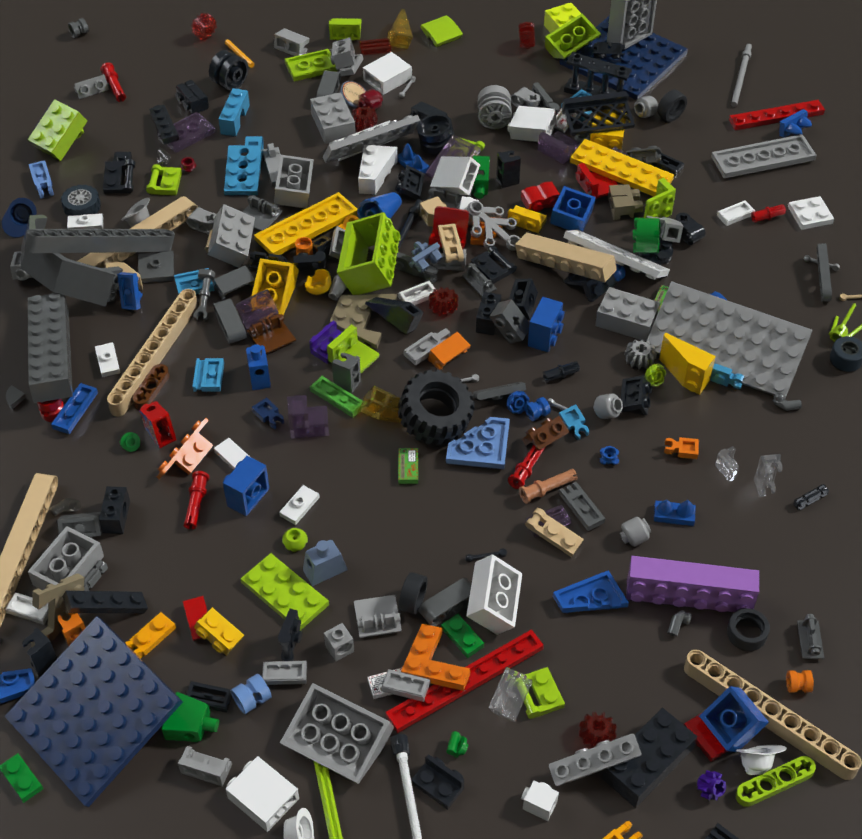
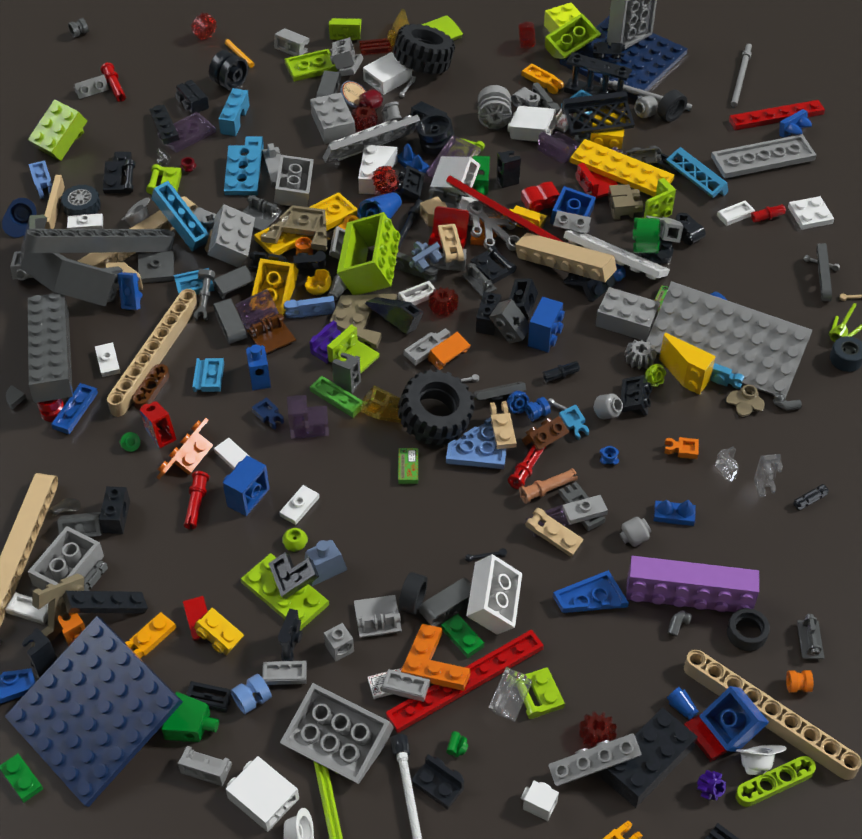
(54, 202): none -> tan tile
(180, 215): none -> dark azure brick
(291, 578): none -> plate
(300, 221): none -> dark tan wing
(309, 307): none -> medium blue hinge
(385, 179): none -> clear red gear
(391, 112): none -> light grey piece
(423, 49): none -> black tyre
(499, 208): none -> red tile
(502, 427): none -> tan hinge
(543, 77): none -> light orange hinge
(572, 222): none -> light grey hinge
(585, 509): none -> light grey plate
(613, 84): none -> light grey bar
(682, 703): none -> blue cone
(697, 168): none -> dark azure fence
(746, 400): none -> dark tan plate

